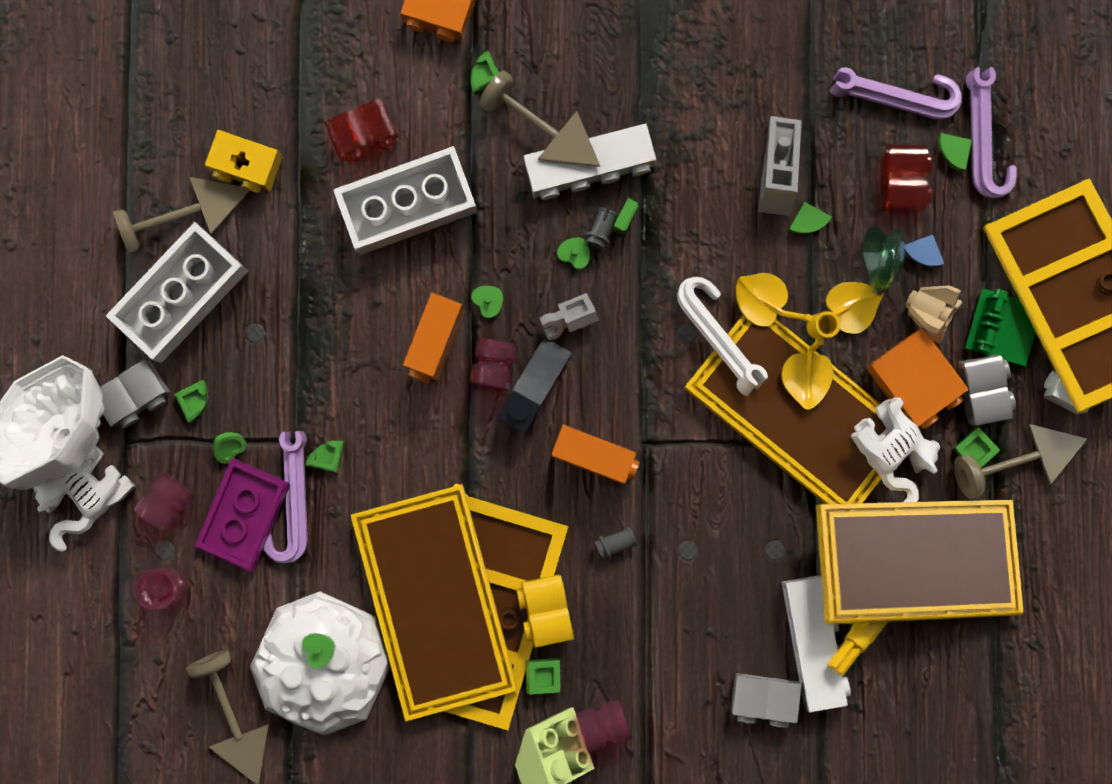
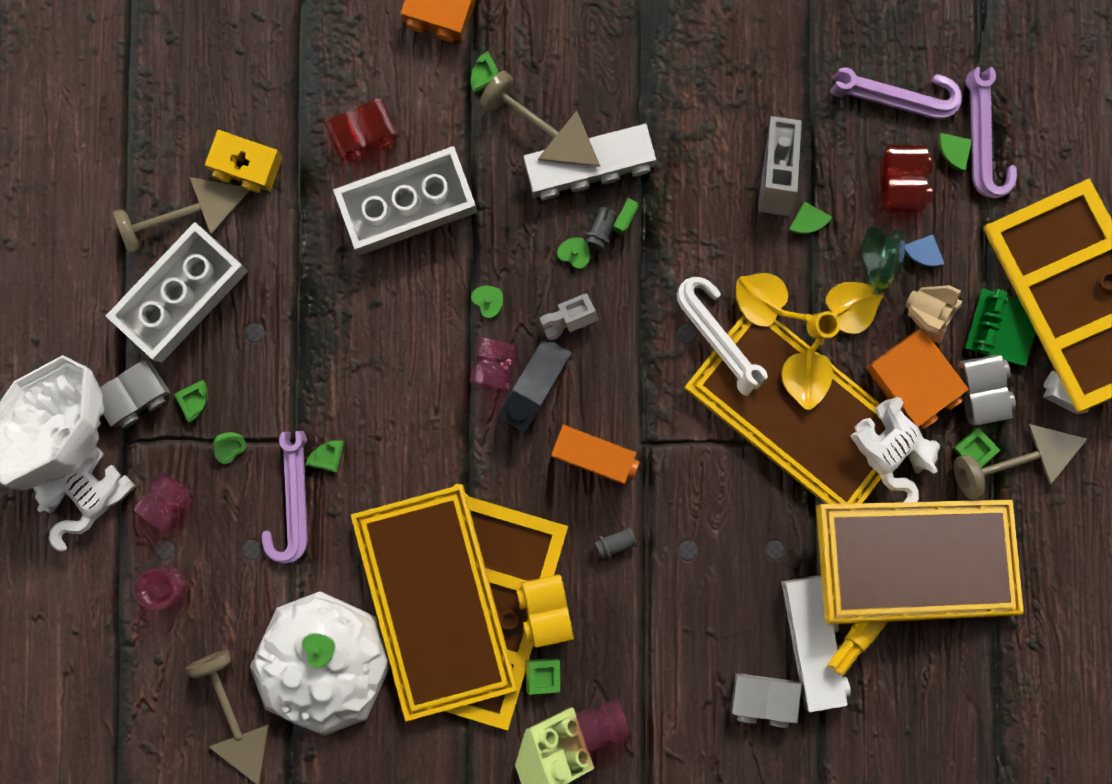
(242, 515): magenta tile -> none
(433, 338): orange brick -> none

